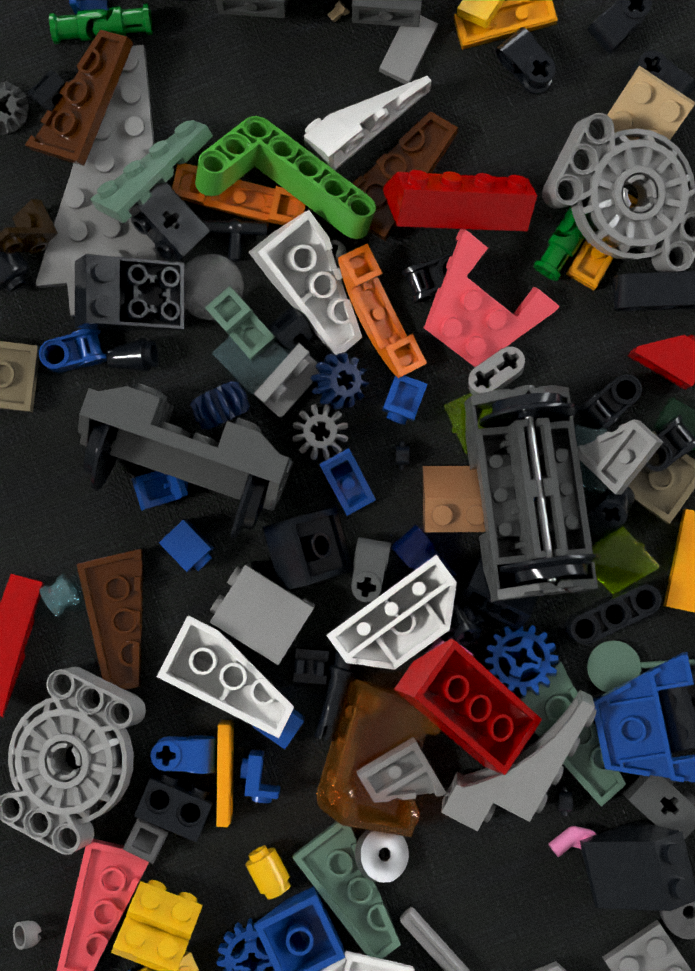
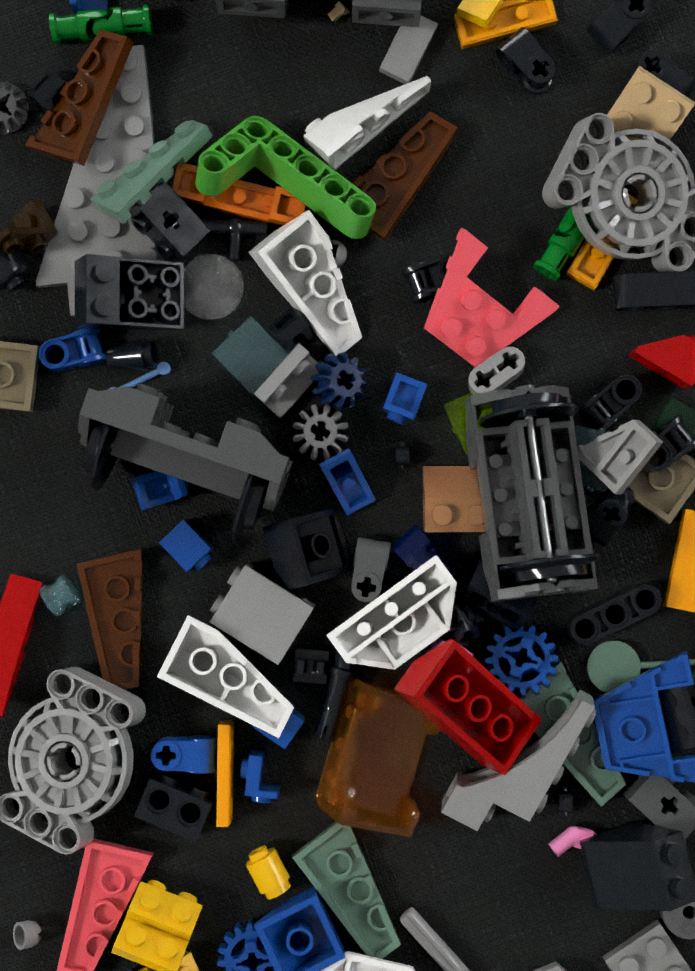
(145, 840): flat silver slope -> none
(163, 368): none -> medium blue hinge
(220, 405): dark blue gear -> none
(240, 323): sand green slope -> none
(368, 858): flat silver piece -> none
(376, 313): orange slope -> none
(400, 774): light grey wing -> none
(460, 201): red slope -> none
(621, 560): clear neon green piece -> none

